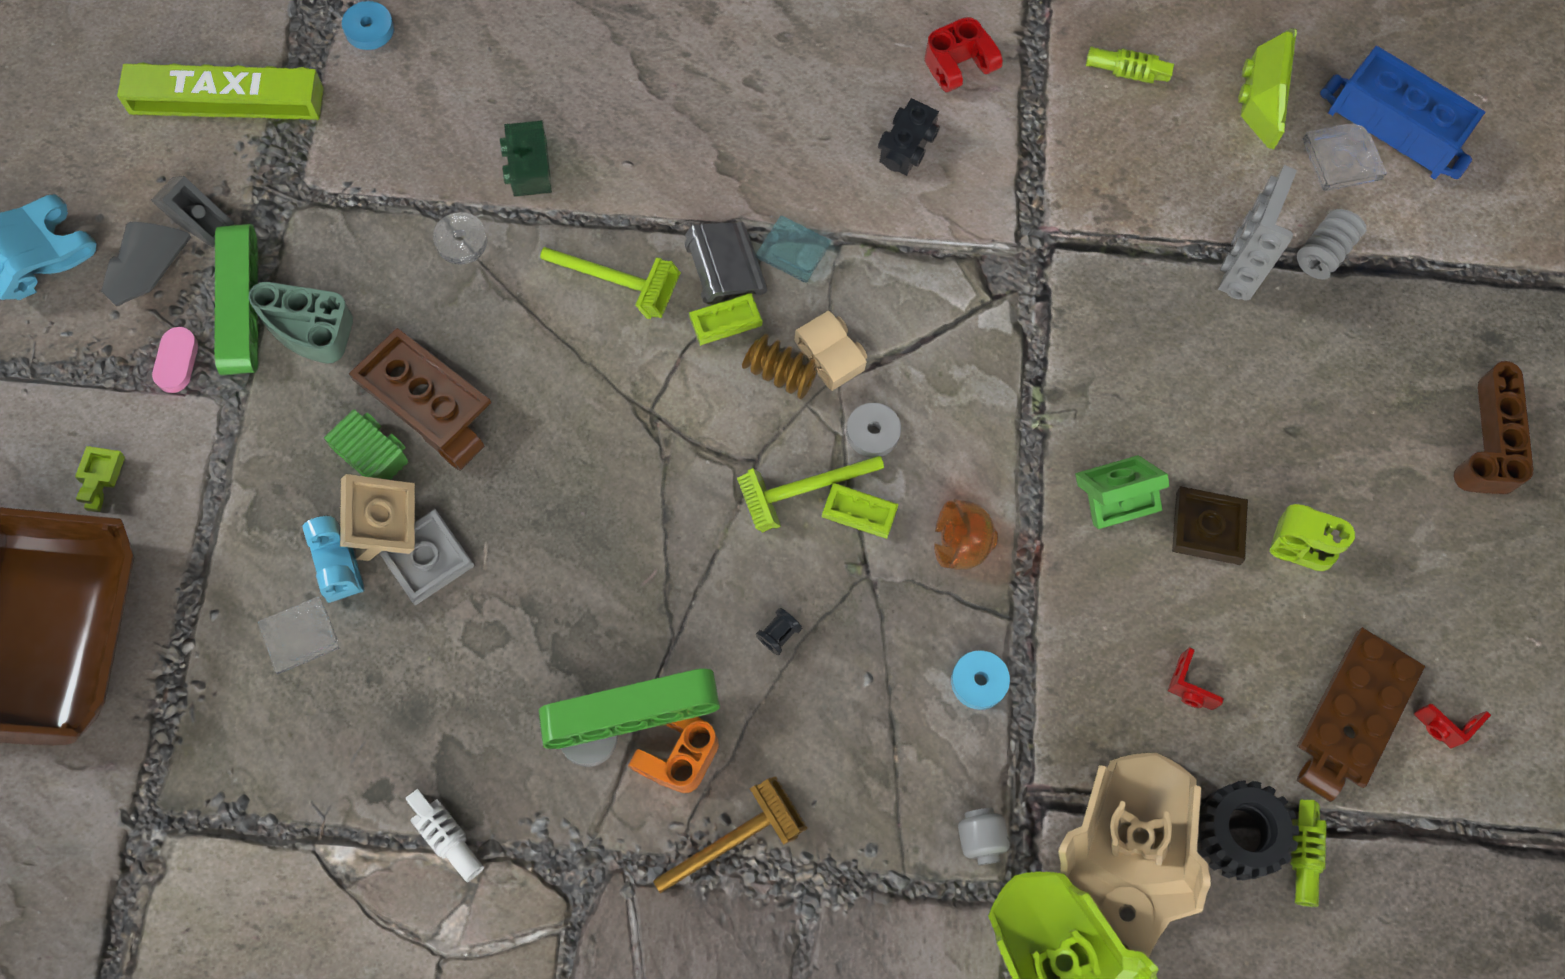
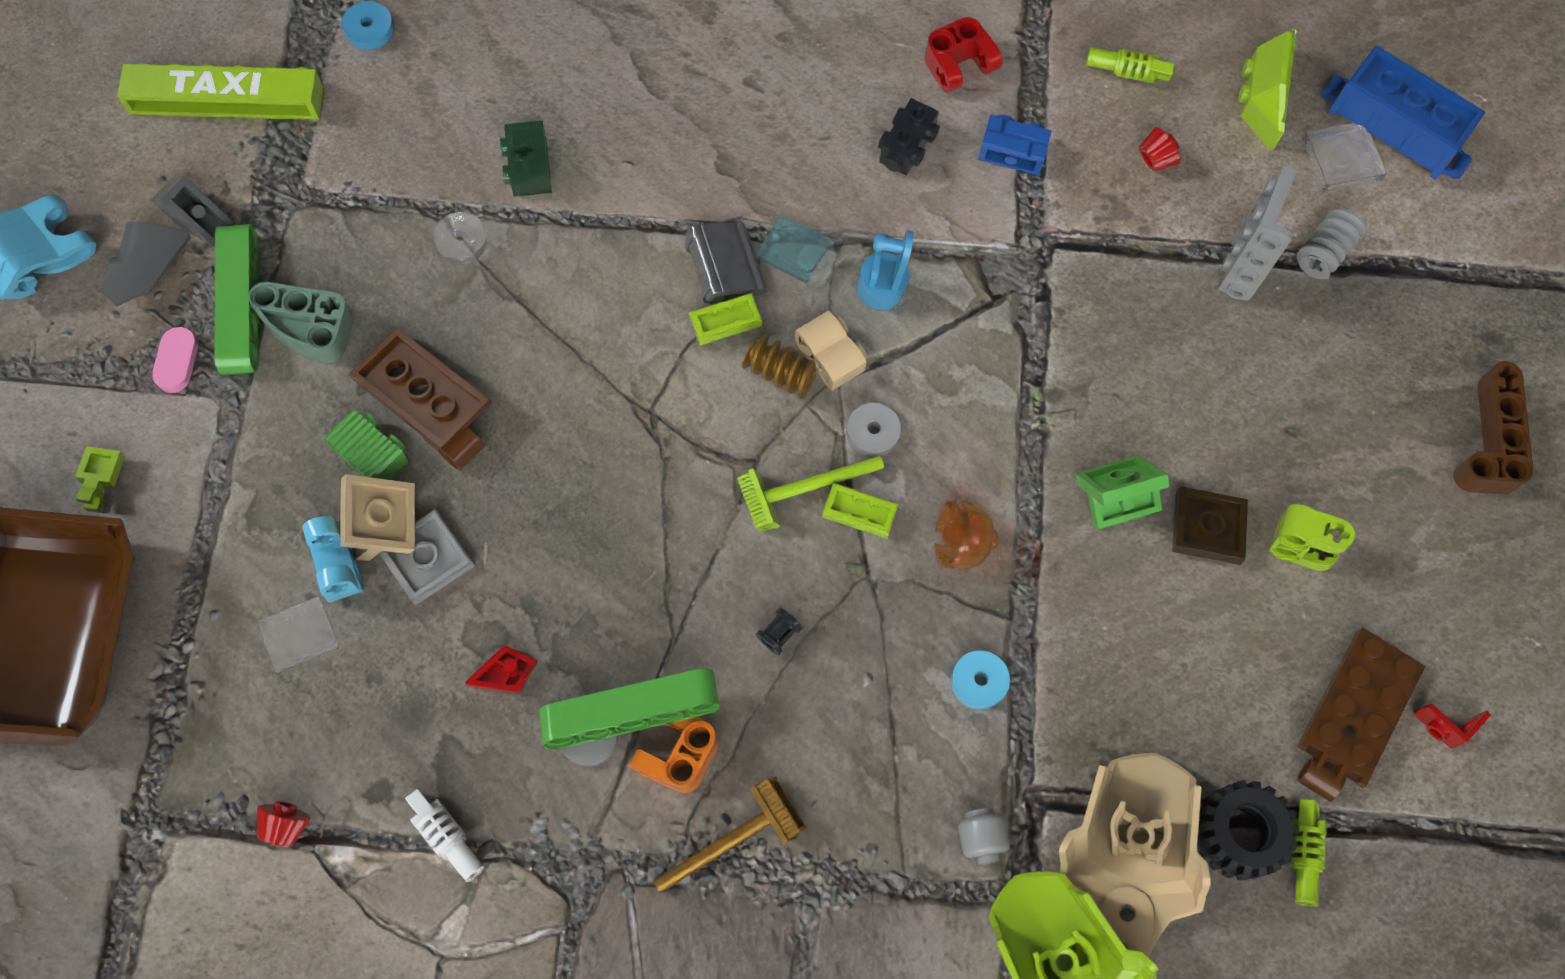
(280, 823): none -> red piece
(504, 672): none -> red piece
(654, 290): lime piece -> none
(884, 274): none -> dark azure piece
(1015, 144): none -> blue brick
(1160, 150): none -> red piece
(1191, 694): red bracket -> none

